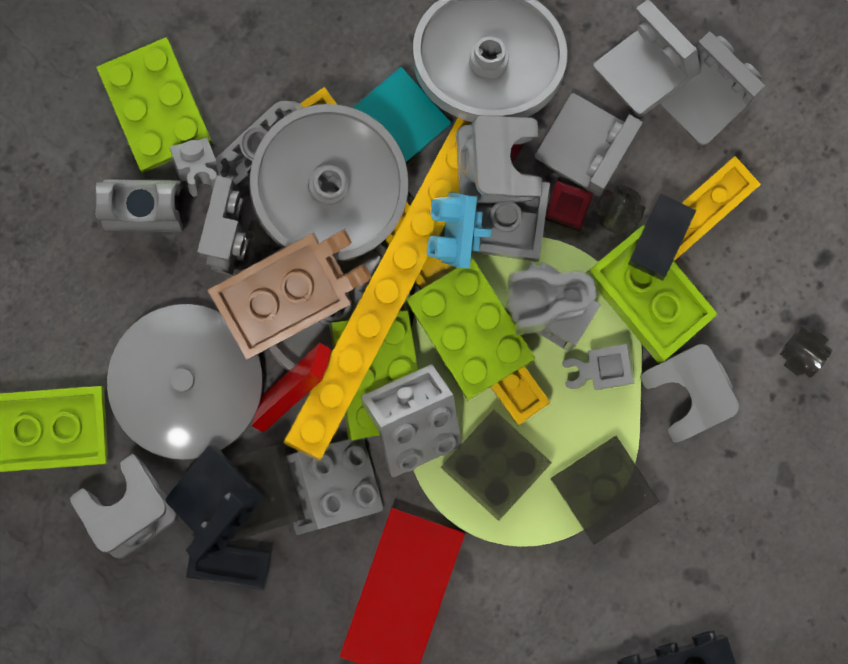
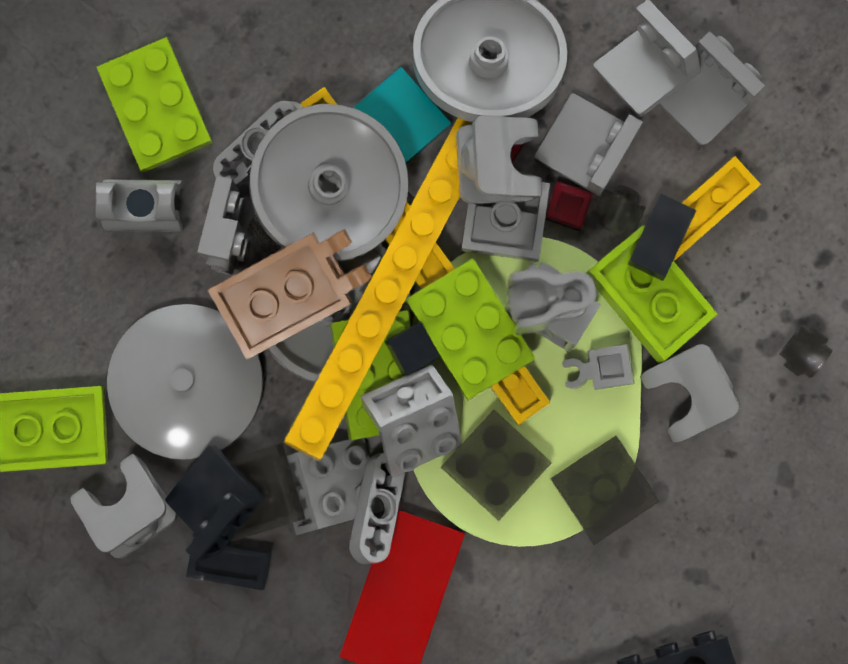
(195, 163): light grey plate -> none
(292, 387): red tile -> none
(391, 497): none -> light grey beam
(412, 349): none -> black tile
(461, 229): medium azure hips -> none

